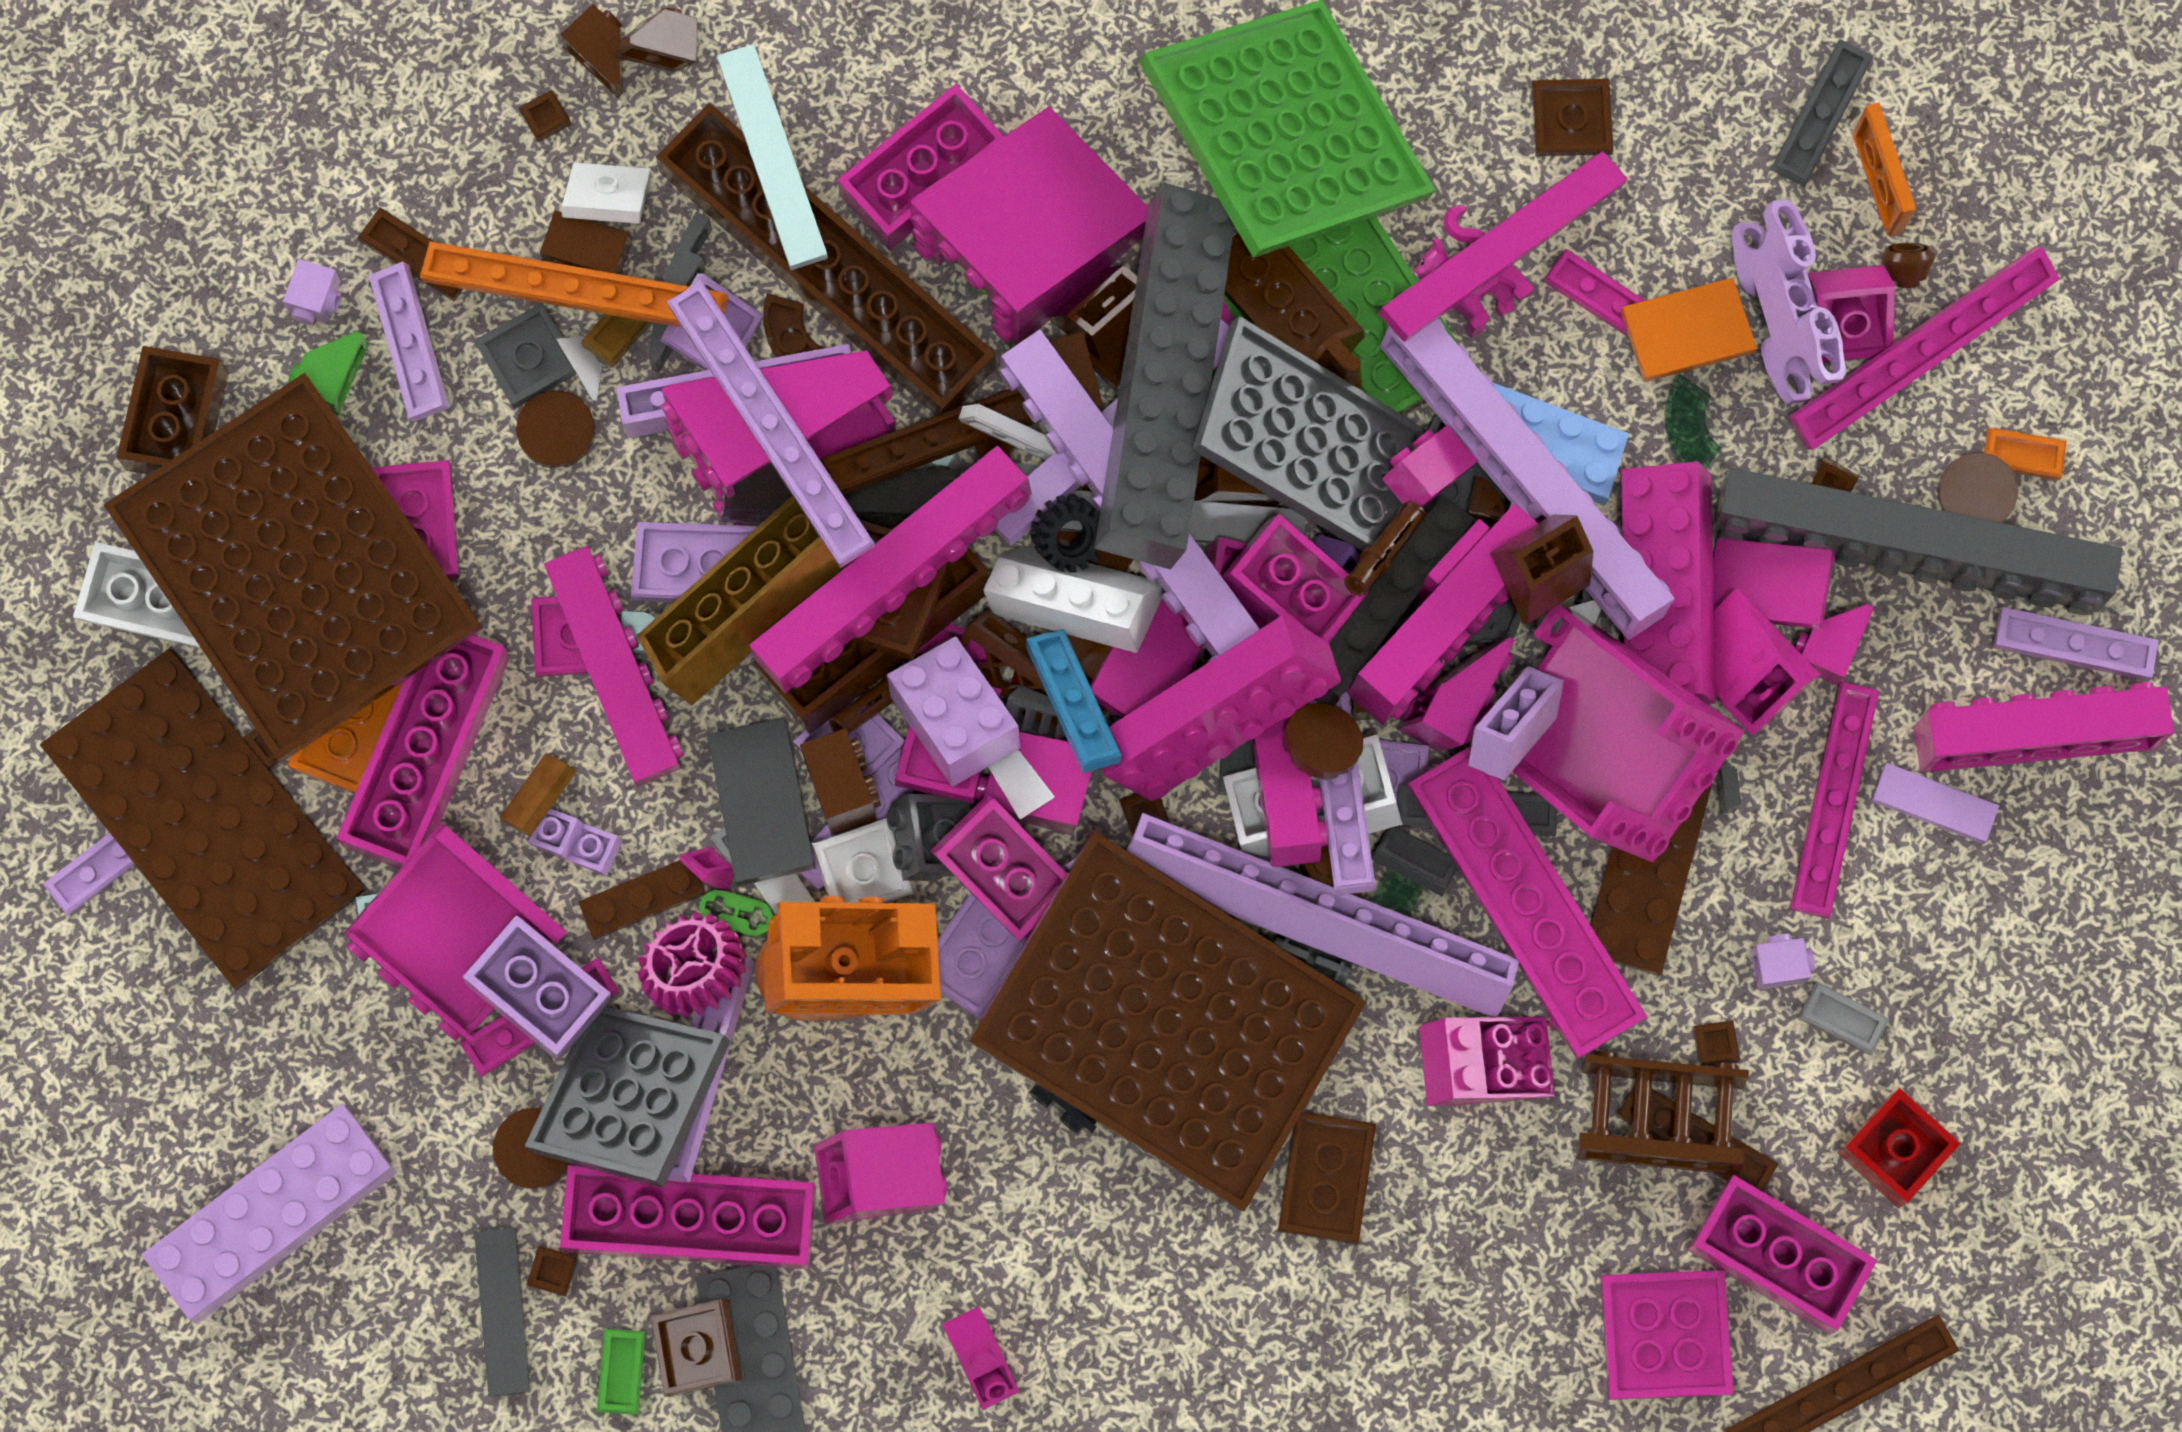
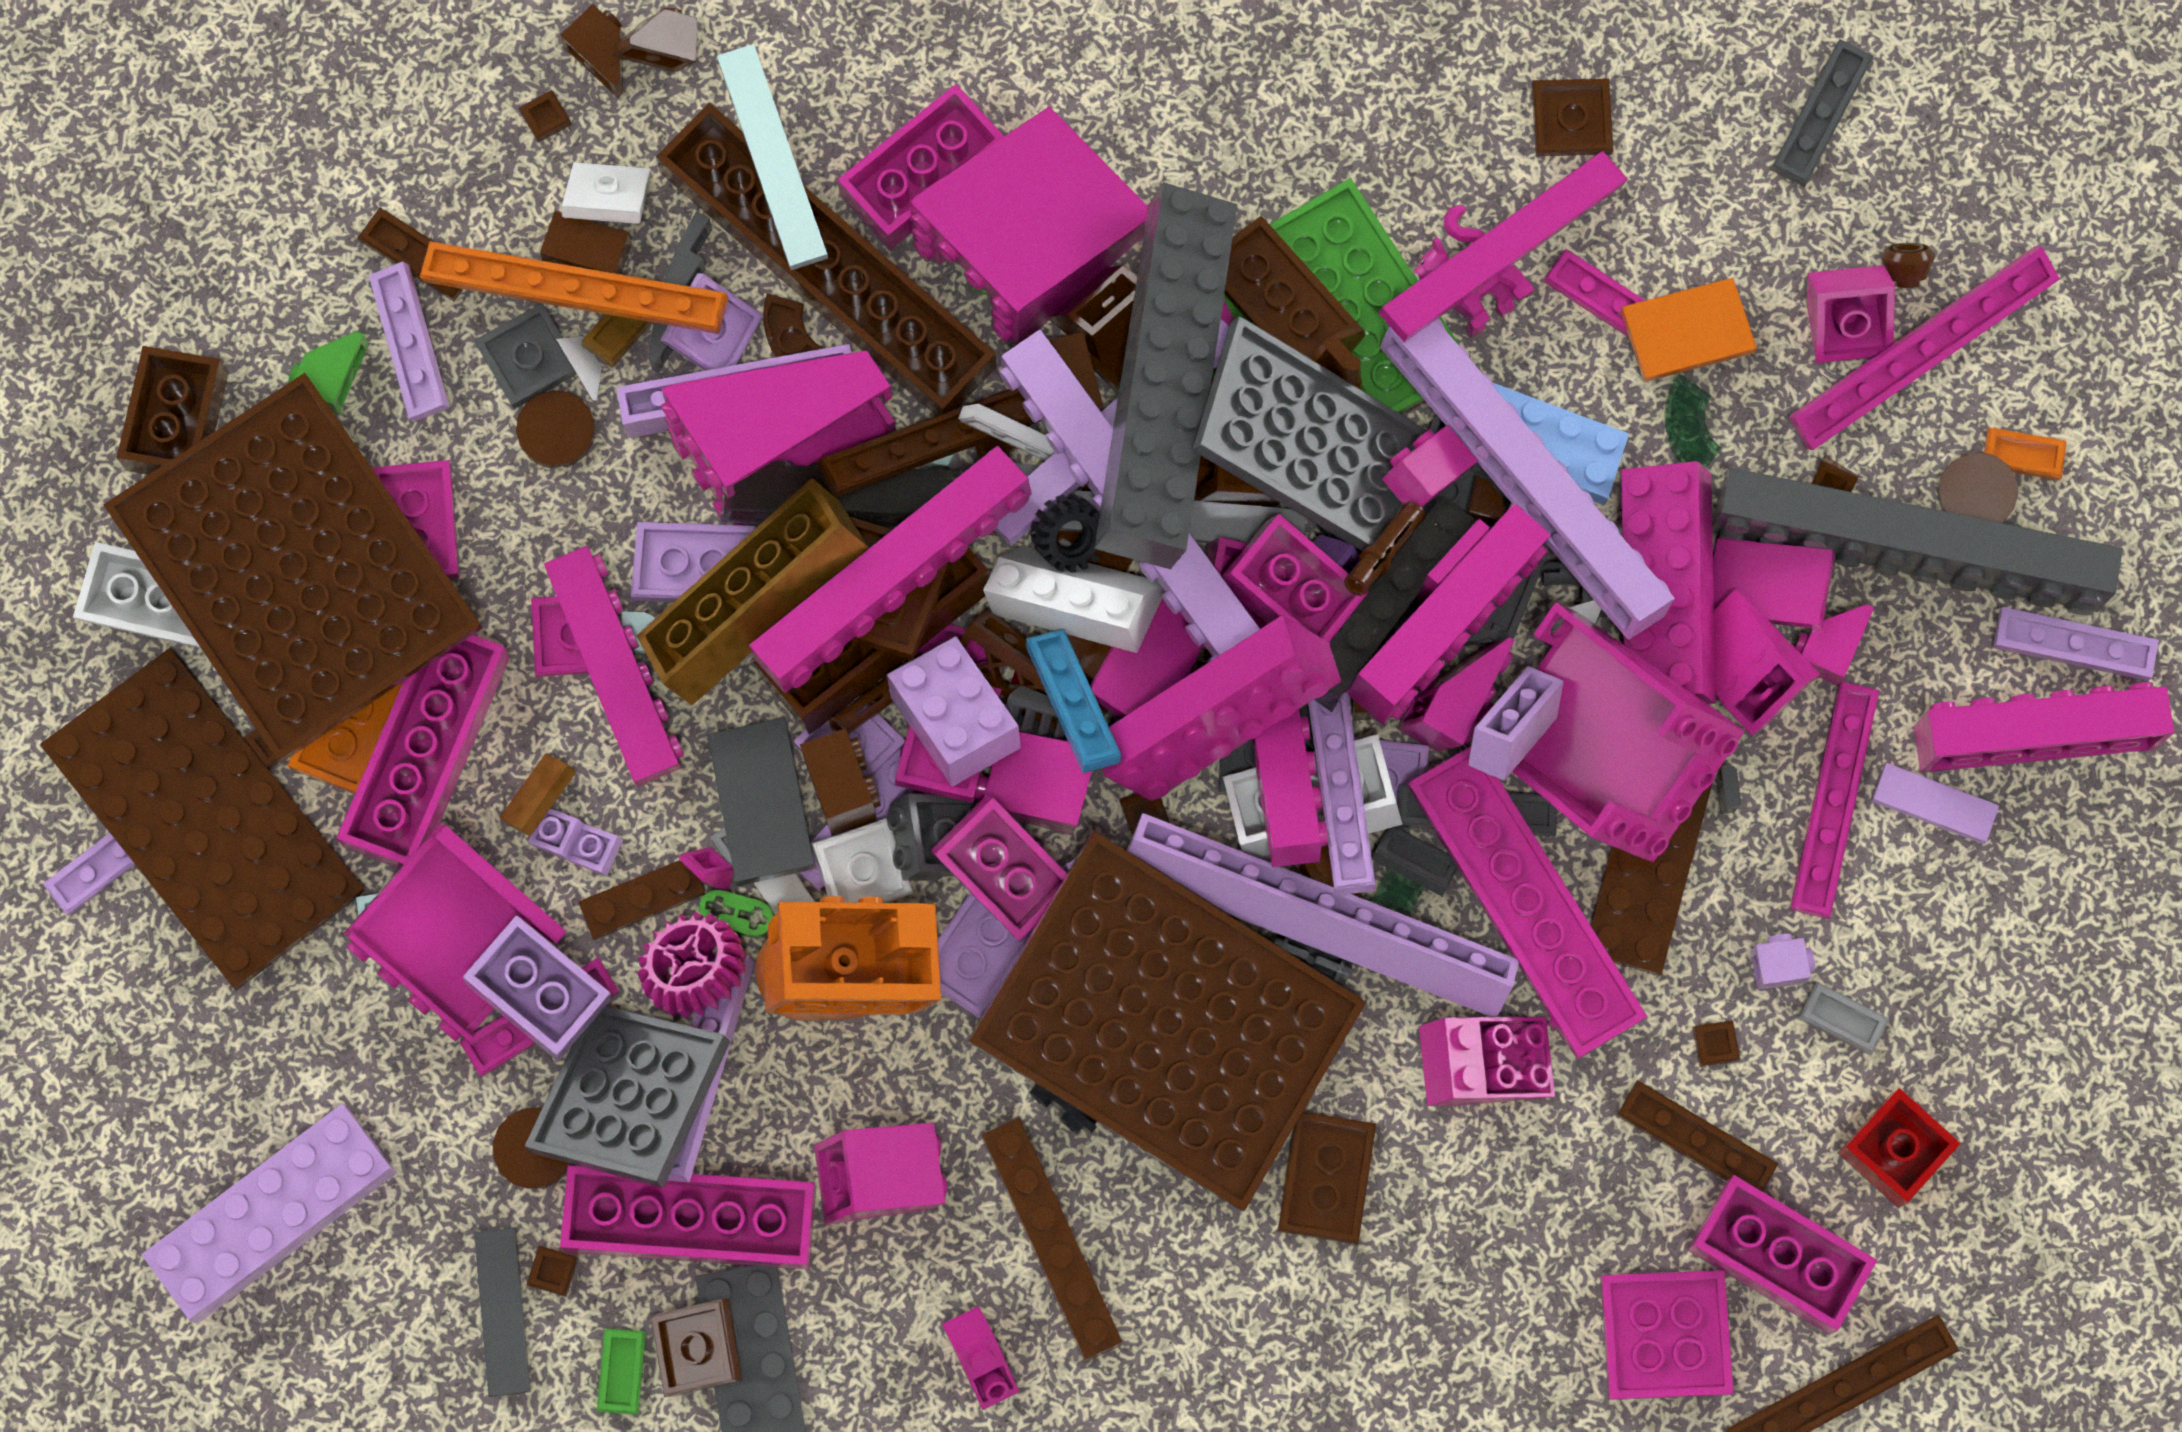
(312, 293): lavender brick -> none
(771, 424): lavender tile -> none
(1020, 784): white sticker -> none
(1052, 1240): none -> reddish brown brick
(1286, 127): bright green plate -> none
(1323, 740): reddish brown tile -> none
(1545, 565): reddish brown slope -> none
(1640, 1146): reddish brown fence -> none
(1796, 325): lavender piece -> none
(1883, 170): orange tile -> none

